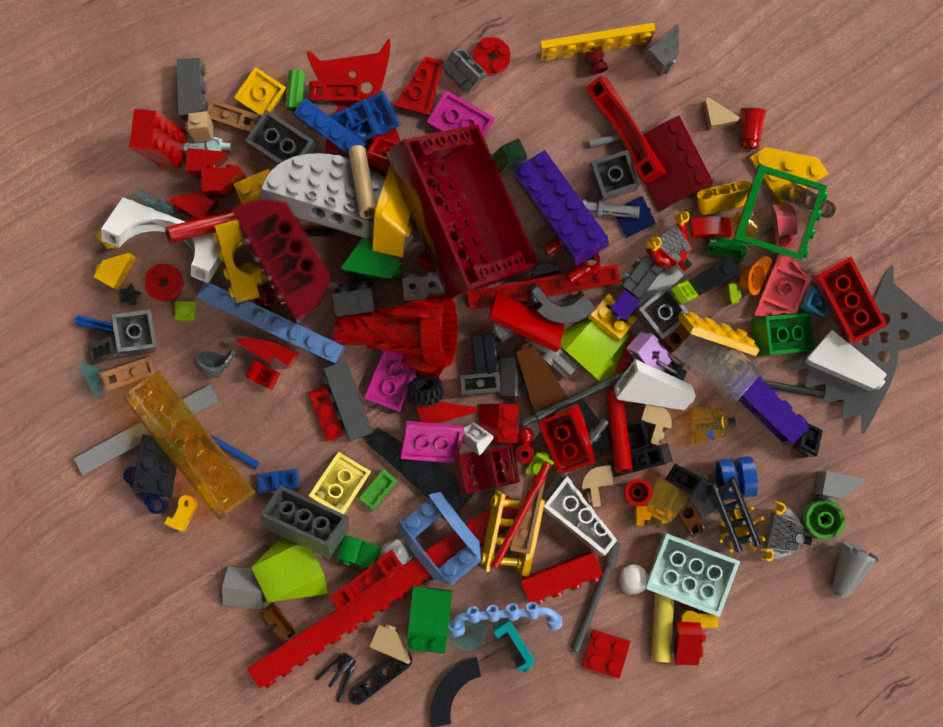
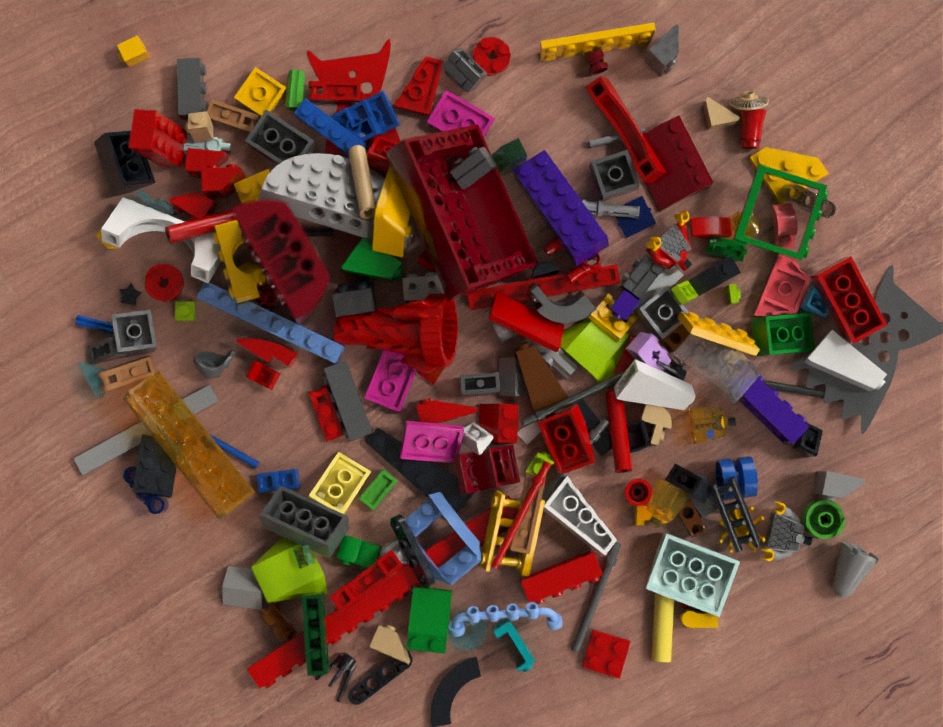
(114, 270): yellow slope -> none
(122, 166): none -> black slope
(132, 51): none -> yellow brick
(186, 507): yellow leg -> none
(303, 556): none -> tile
(315, 633): none -> dark green brick
(412, 551): none -> black plate
(425, 391): black tyre -> none
(473, 167): none -> dark grey brick
(484, 353): black brick -> none
(525, 436): red plate -> none
(596, 478): tan brick -> none
(633, 579): white hair -> none
(646, 459): black slope -> none
(688, 643): red brick -> none
(723, 197): yellow beam -> none
(749, 101): none -> dish
(754, 276): orange piece -> none

